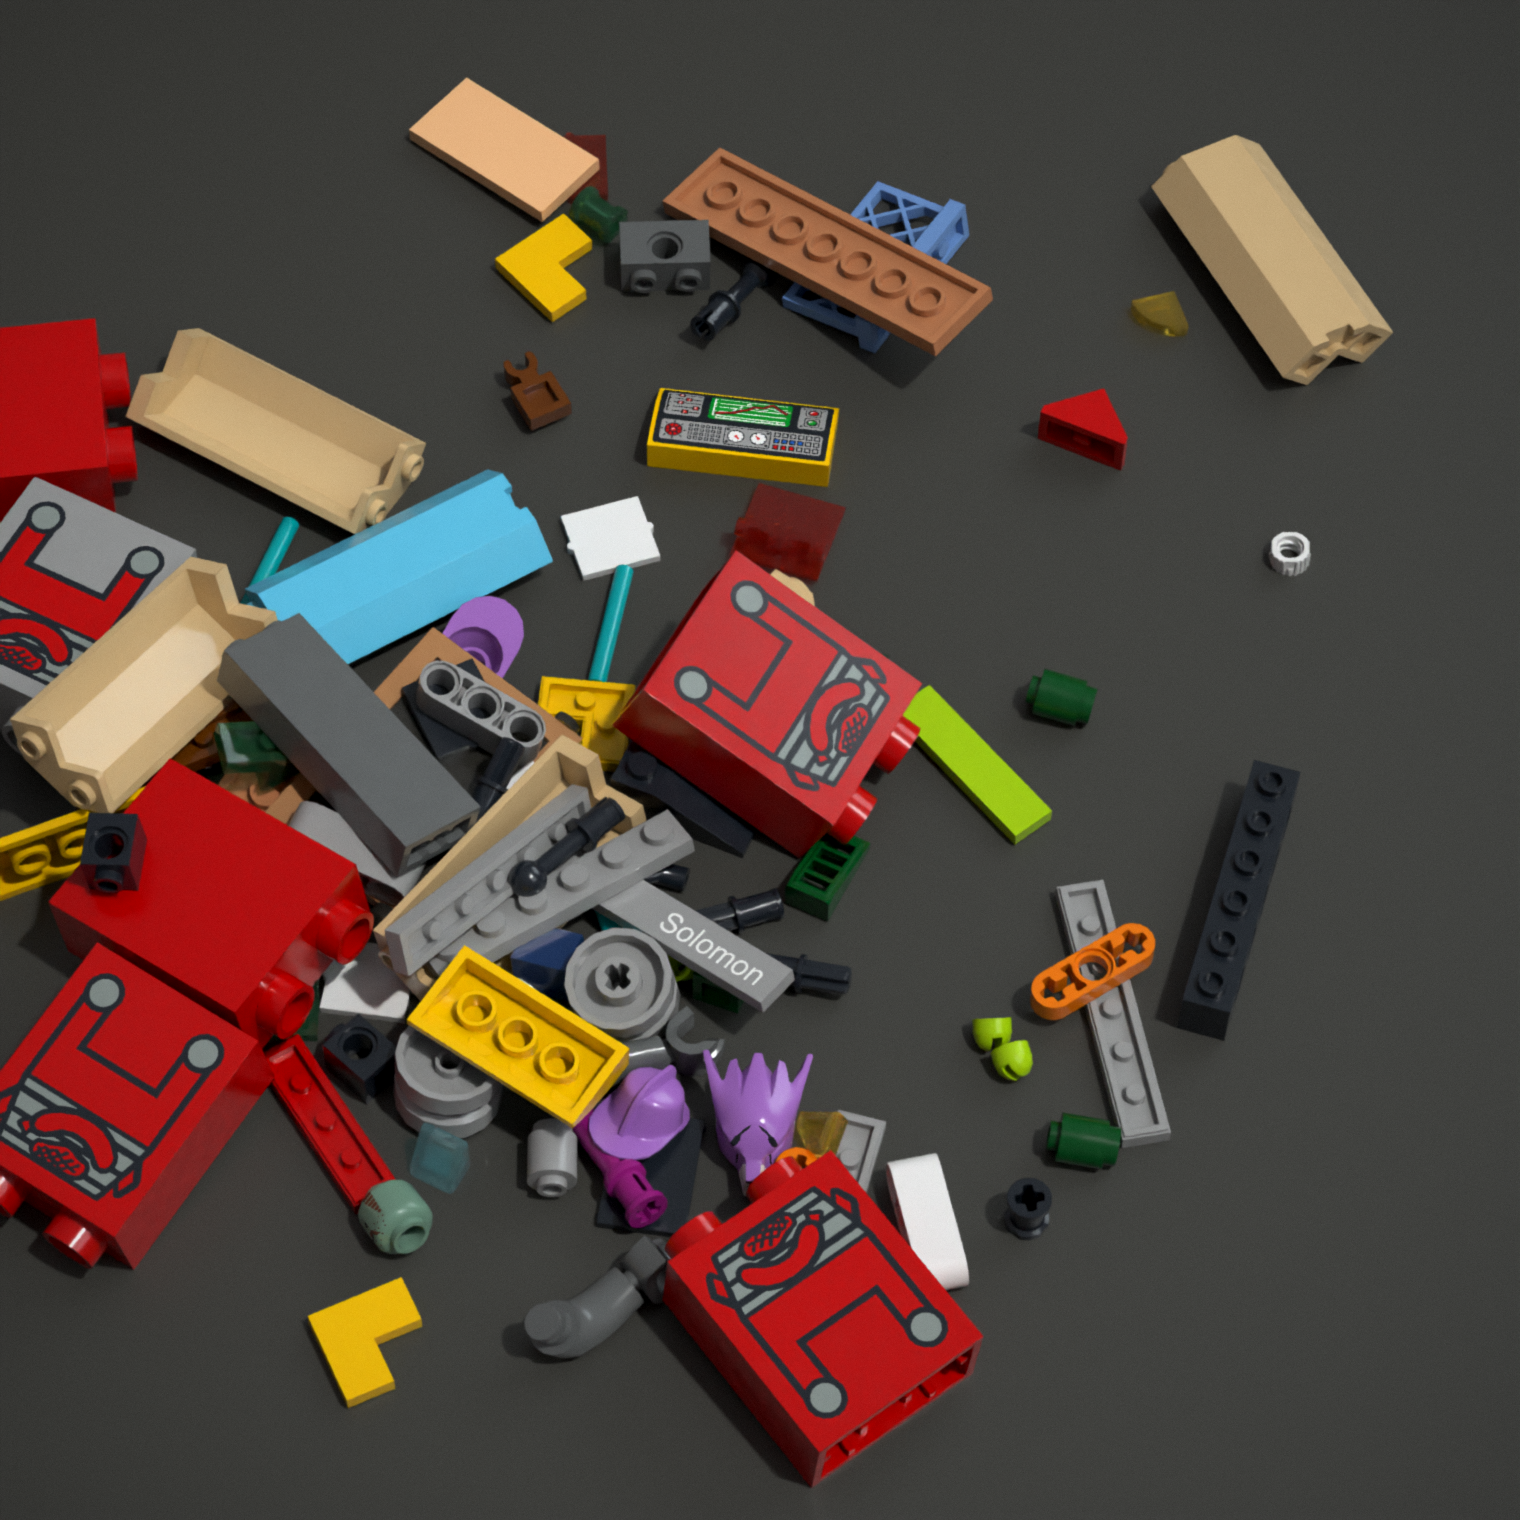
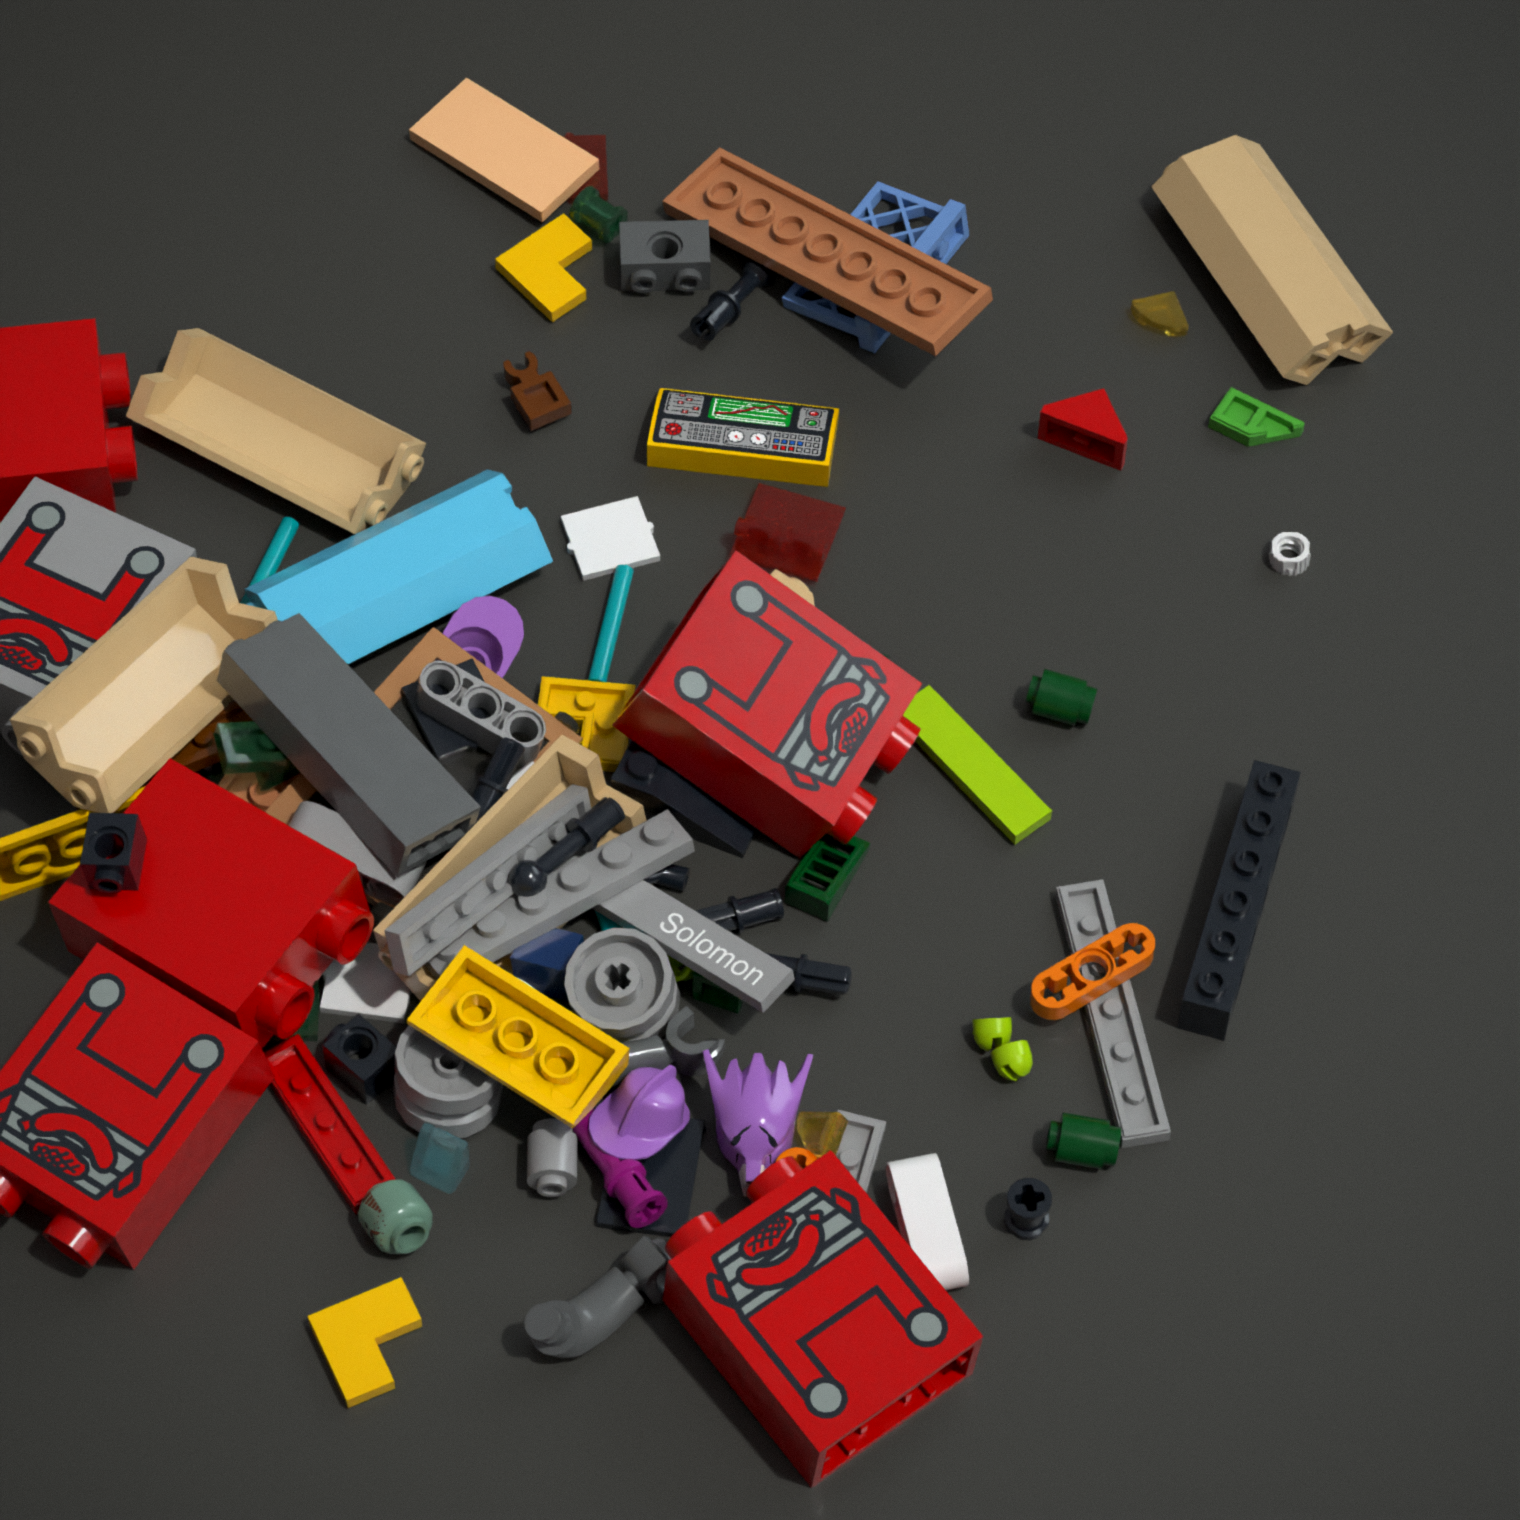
(1252, 420): none -> bright green tile

